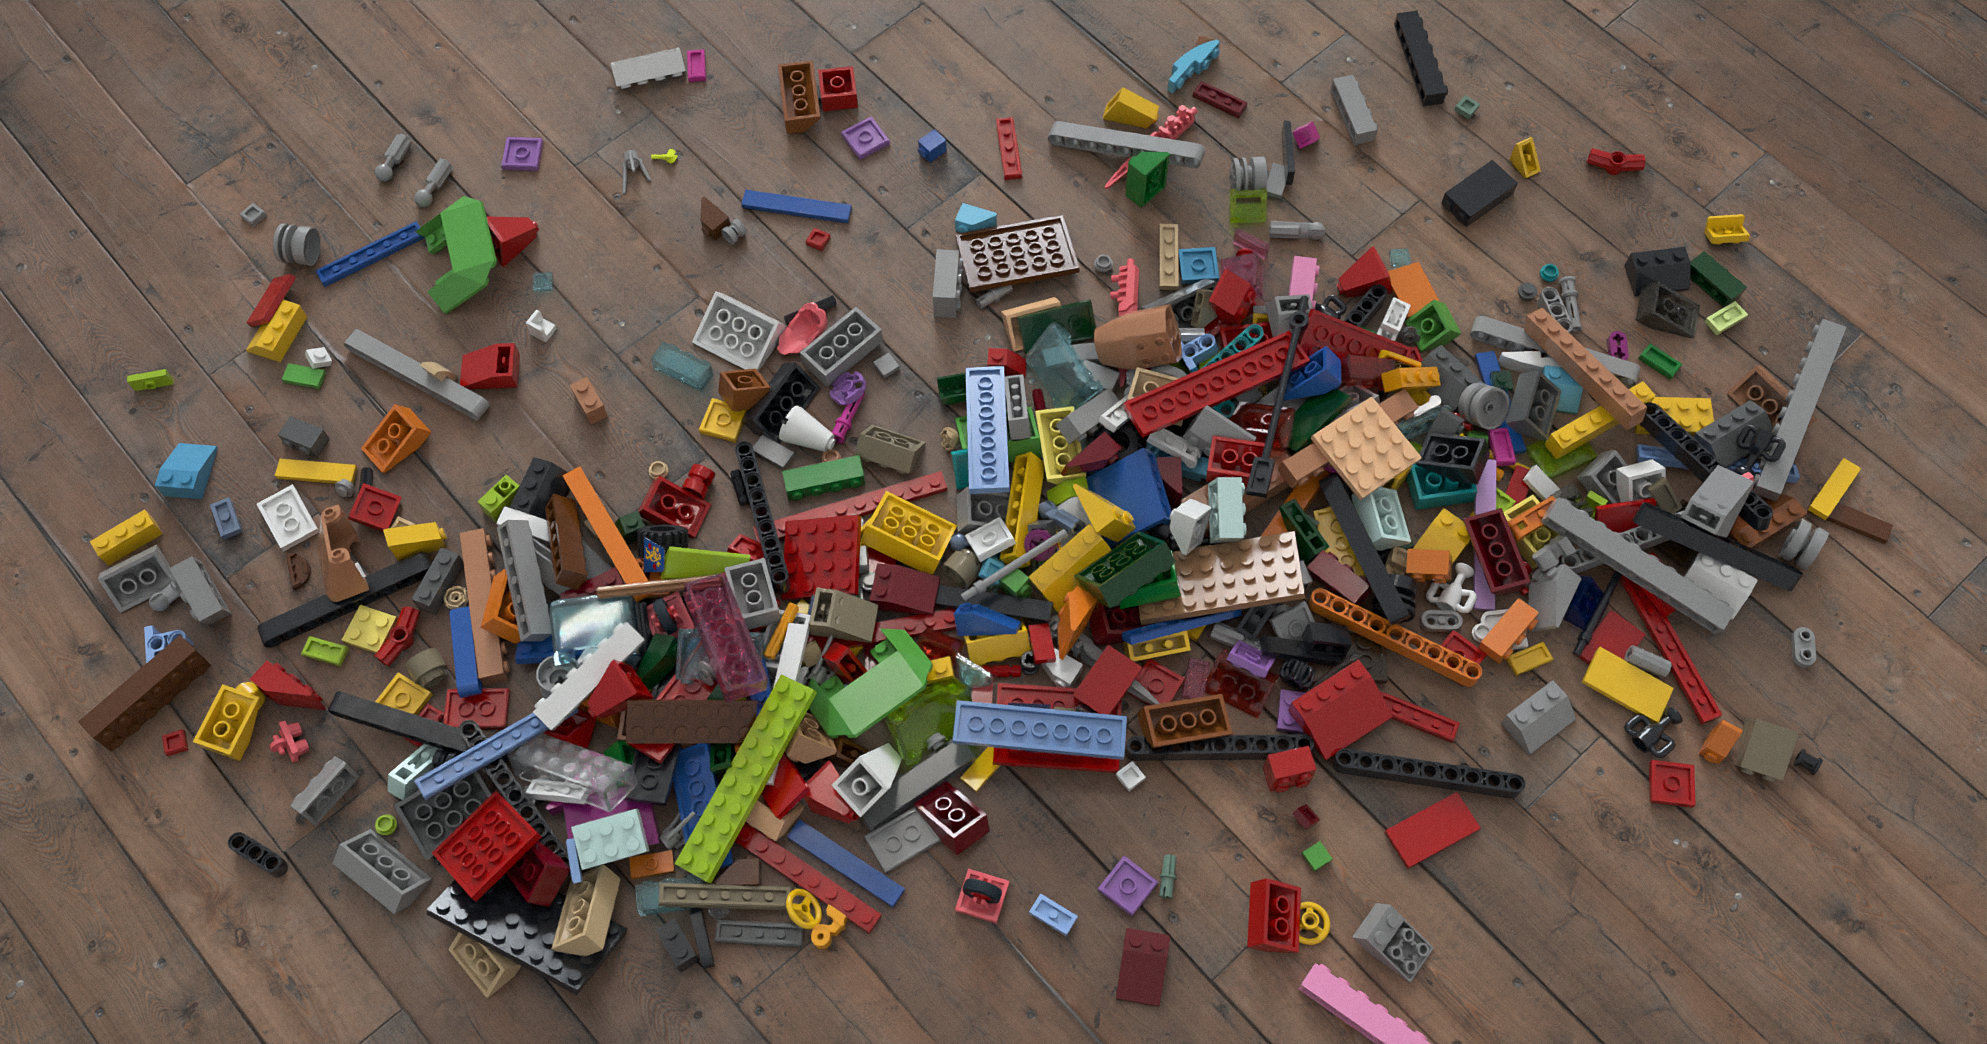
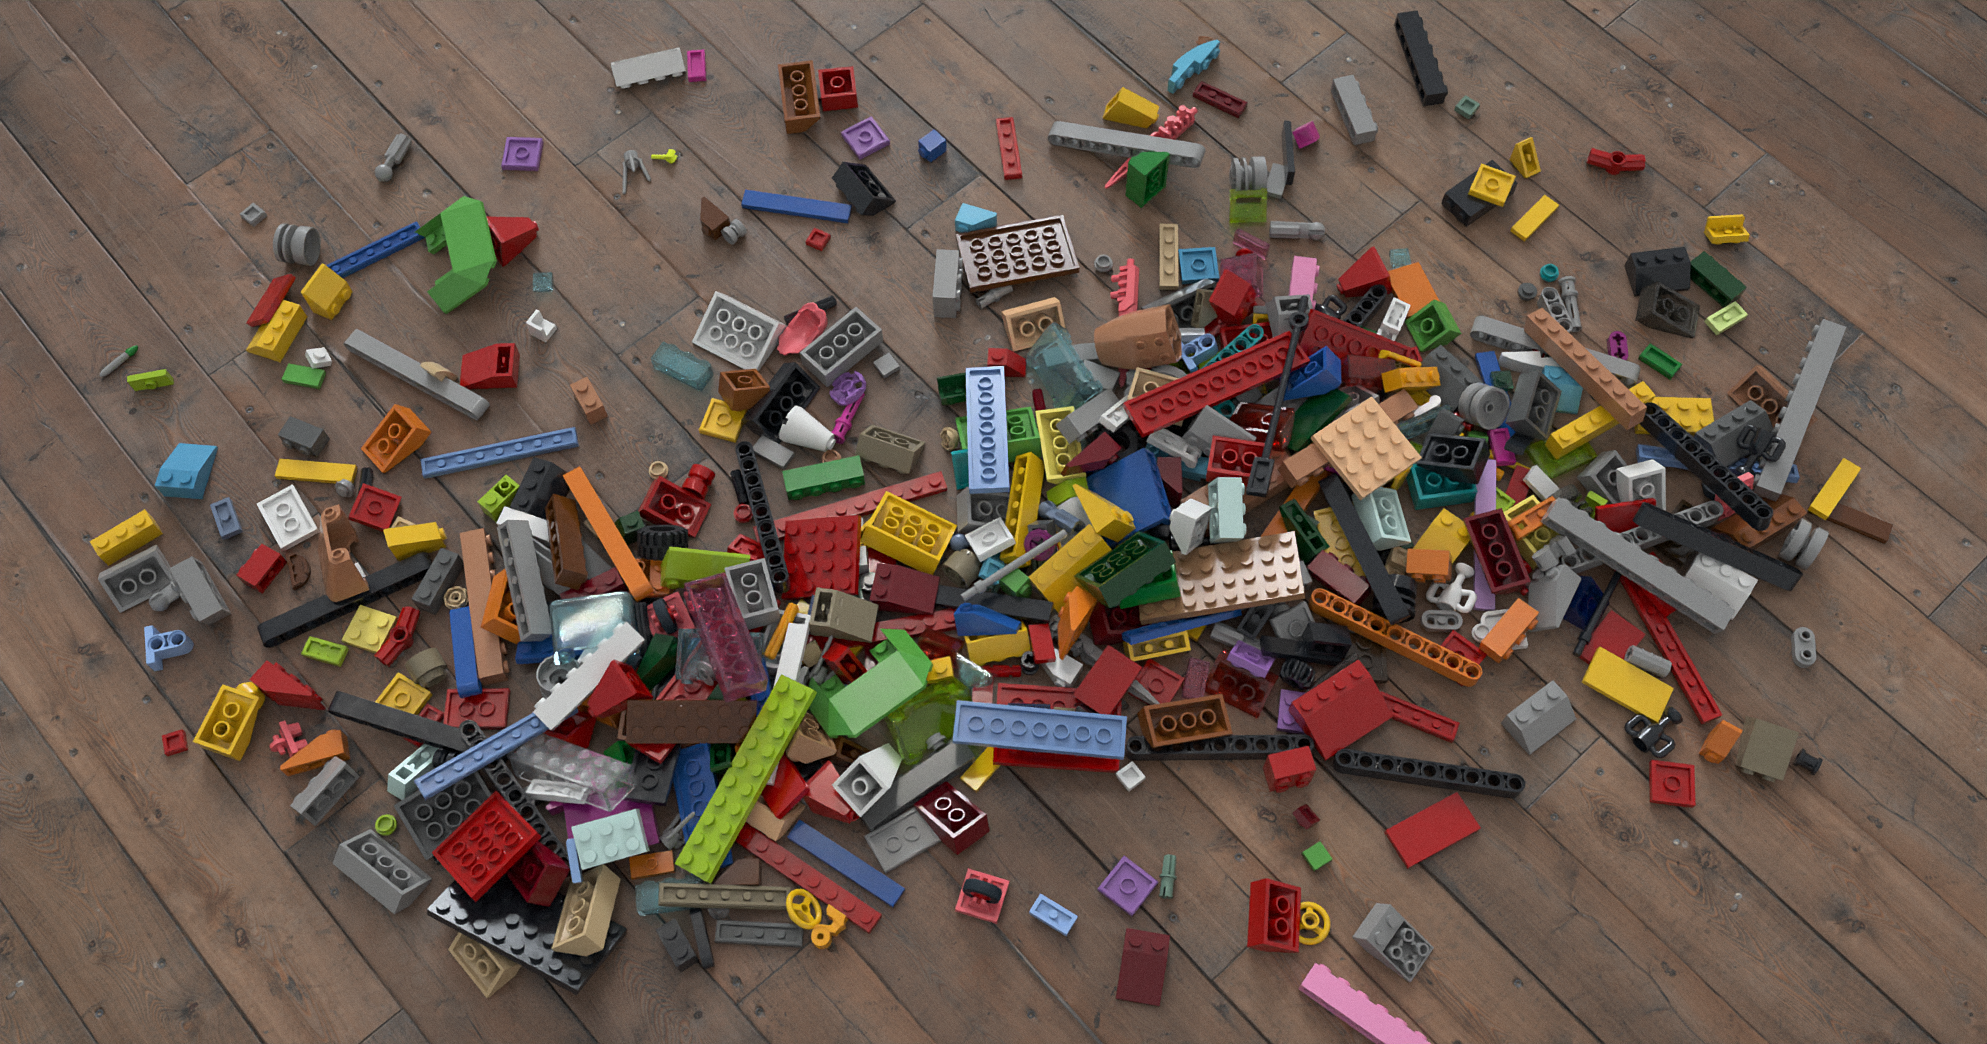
(118, 361): none -> light grey piece
(144, 693): reddish brown brick -> none
(251, 848): black beam -> none
(261, 568): none -> red brick
(318, 753): none -> orange slope
(326, 292): none -> yellow slope
(434, 181): light grey piece -> none
(499, 452): none -> medium blue tile
(644, 587): medium nougat axle -> none
(653, 556): blue sticker -> none
(743, 513): none -> red plate
(862, 188): none -> black slope
(1017, 407): light grey brick -> none
(1075, 317): dark green tile -> none
(1409, 331): dark grey plate -> none
(1492, 185): none -> yellow tile
(1519, 443): none -> black tile
(1529, 658): yellow tile -> none
(1534, 218): none -> yellow tile
(1664, 496): dark tan tile -> none
(1718, 501): light grey slope -> none

